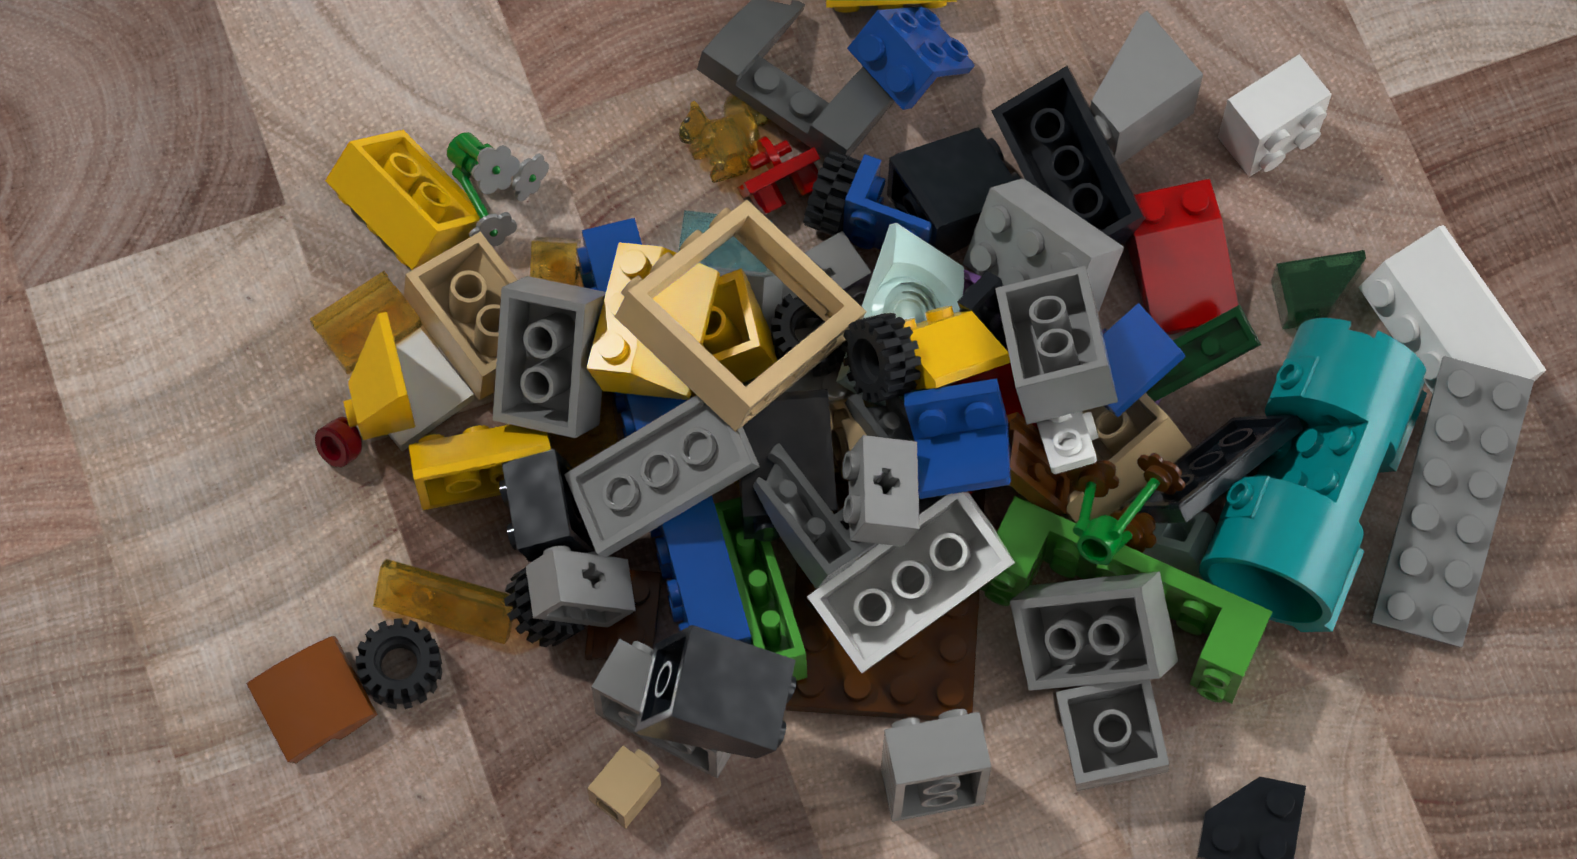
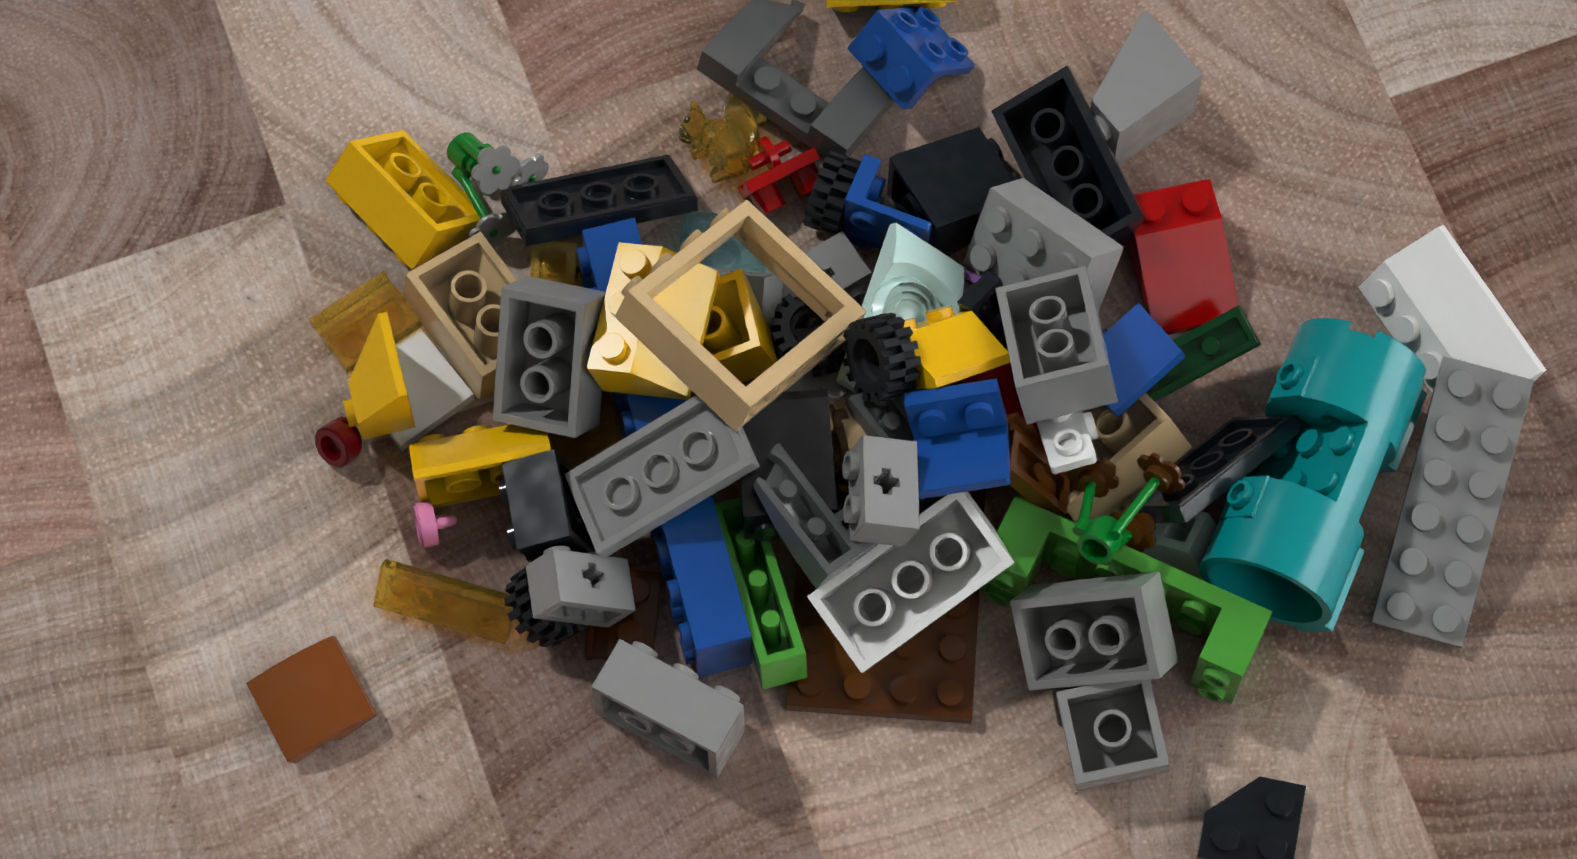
(393, 637): black tyre -> none
(428, 523): none -> bright pink tile
(597, 197): none -> black tile
(625, 785): tan brick -> none
(716, 694): black slope -> none
(935, 764): light grey brick -> none
(1274, 116): white brick -> none
(1314, 286): clear green slope -> none

